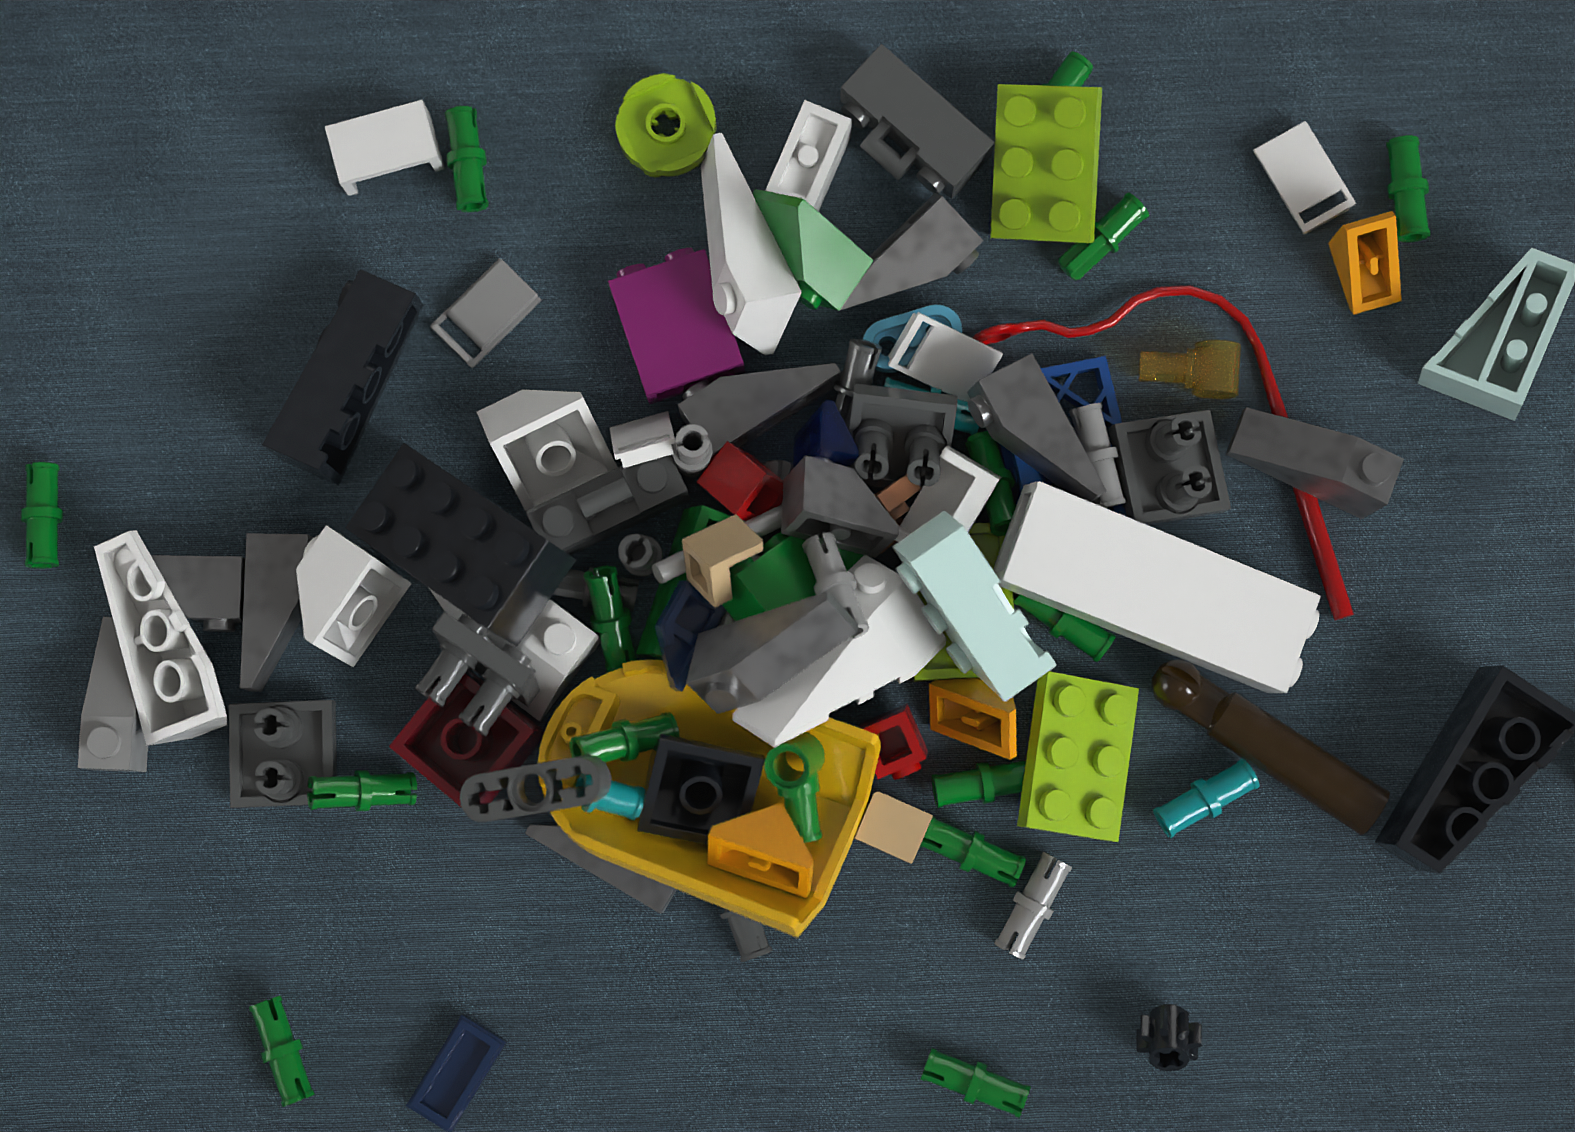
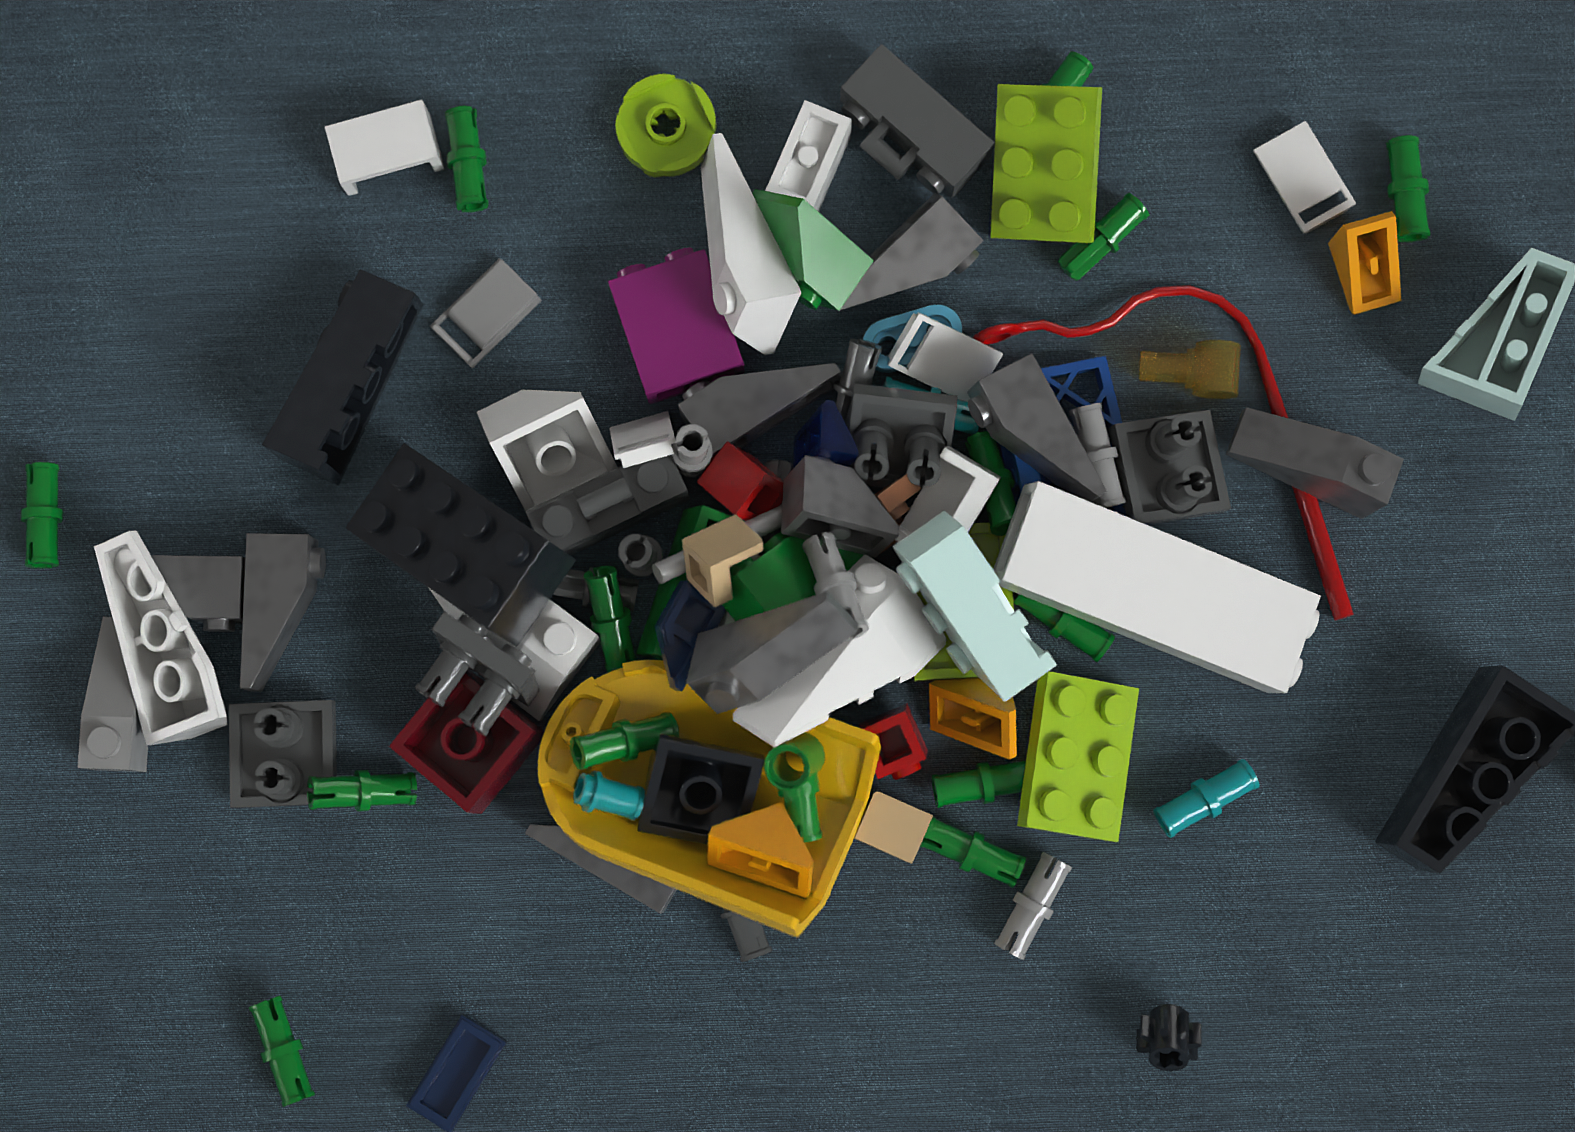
(344, 595): white slope -> none
(514, 781): dark grey beam -> none
(975, 1082): green pin -> none
(1271, 746): dark brown piece -> none

